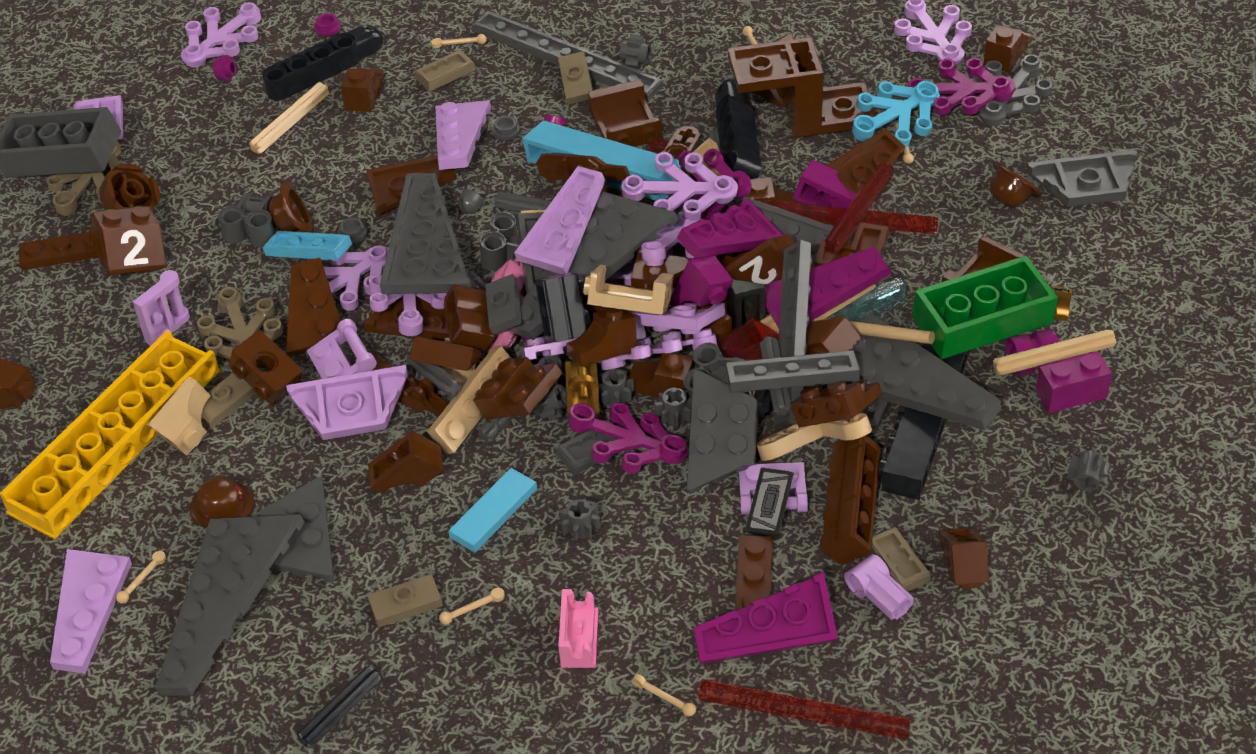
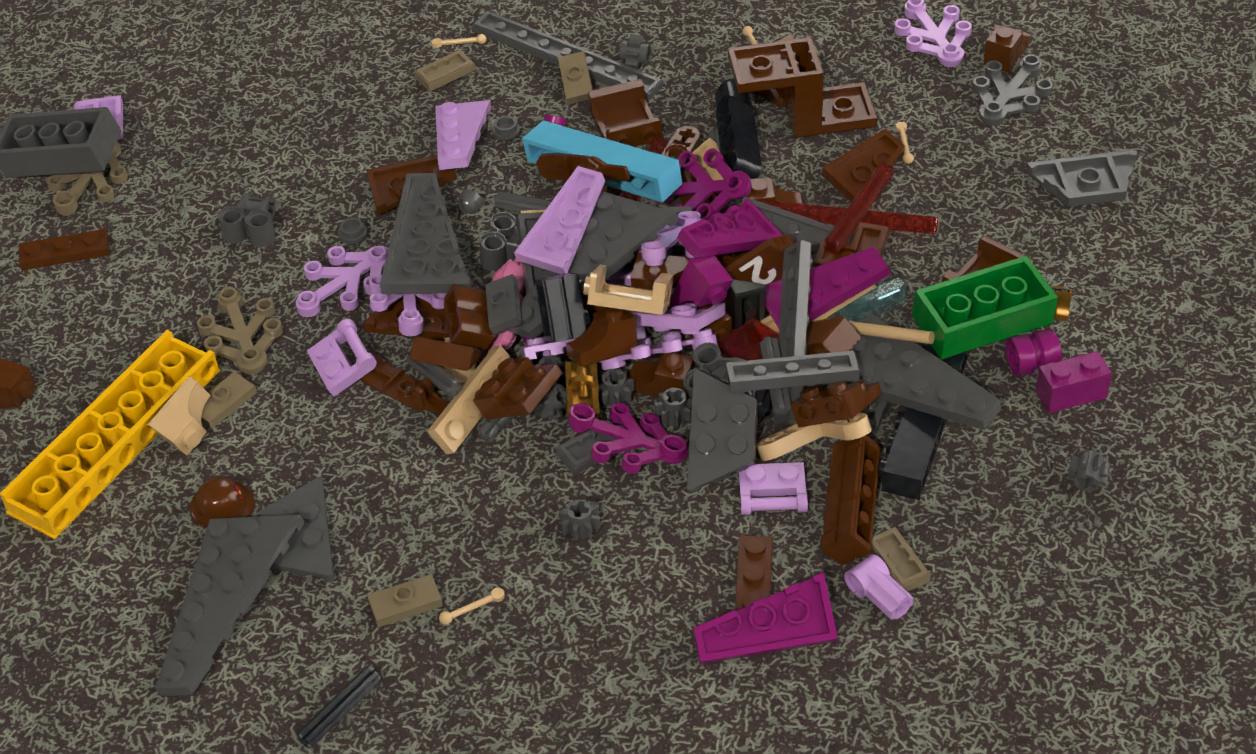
(85, 606): lavender wing -> none
(127, 240): reddish brown slope -> none
(128, 188): reddish brown cylinder -> none
(154, 310): lavender plate -> none
(158, 558): tan hinge -> none
(196, 53): lavender plant -> none
(224, 68): magenta plate -> none
(262, 352): reddish brown brick -> none
(289, 118): tan axle -> none
(289, 210): reddish brown hat -> none
(307, 245): medium azure tile -> none
(311, 307): reddish brown wing -> none
(320, 62): black piece -> none
(327, 25): magenta plate -> none
(350, 402): lavender wing -> none
(361, 88): reddish brown arch -> none
(406, 462): reddish brown arch -> none
(492, 510): medium azure tile -> none
(578, 631): bright pink hinge -> none
(683, 186): lavender plant -> none
(688, 708): tan hinge -> none
(769, 502): slope -> none
(805, 709): clear red axle -> none
(822, 187): magenta arch -> none
(921, 95): medium azure plant -> none
(965, 556): reddish brown arch -> none
(992, 87): magenta plant -> none
(1011, 188): reddish brown hat -> none
(1054, 352): tan axle -> none

